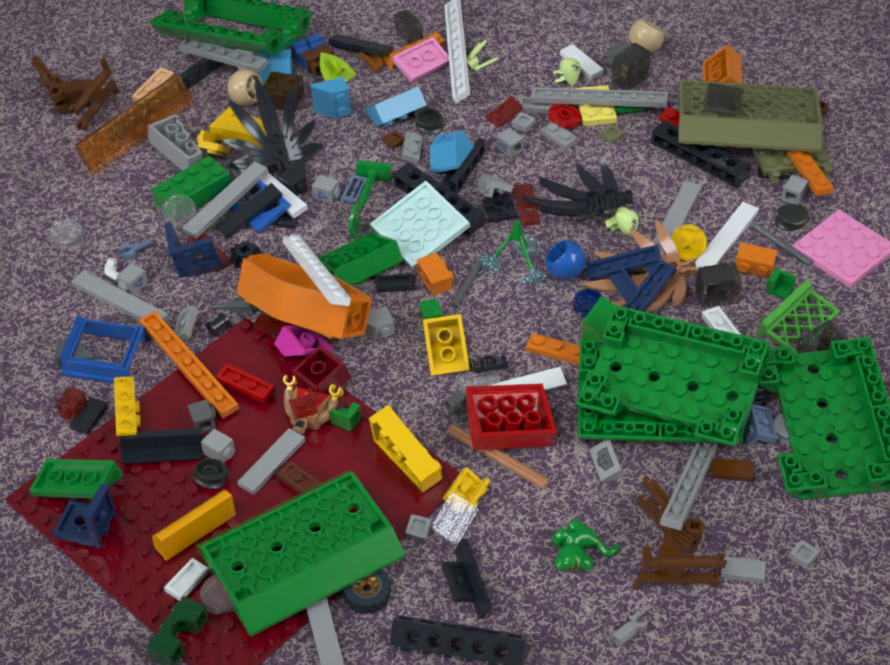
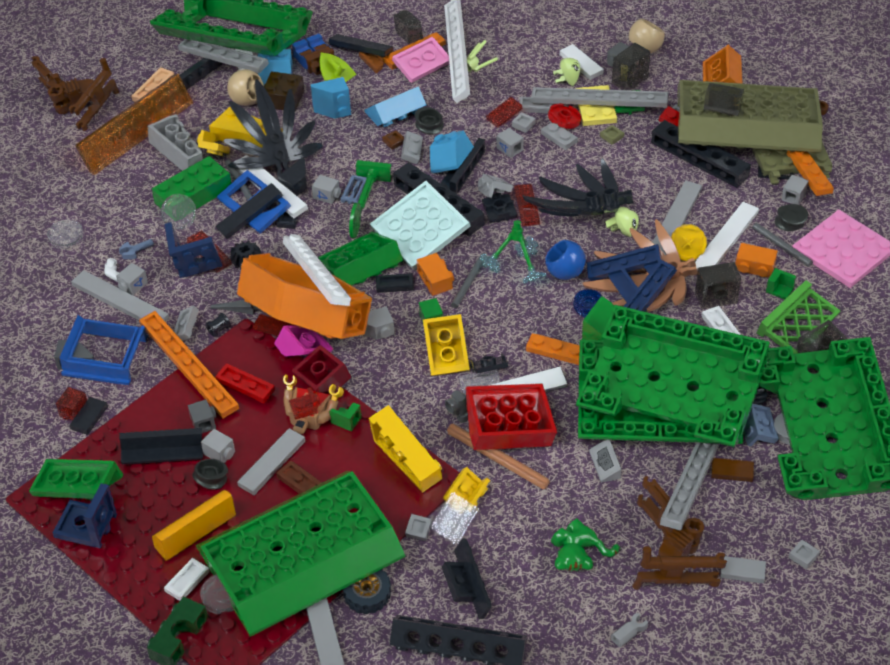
(126, 407): yellow bracket -> none
(225, 200): light grey tile -> none

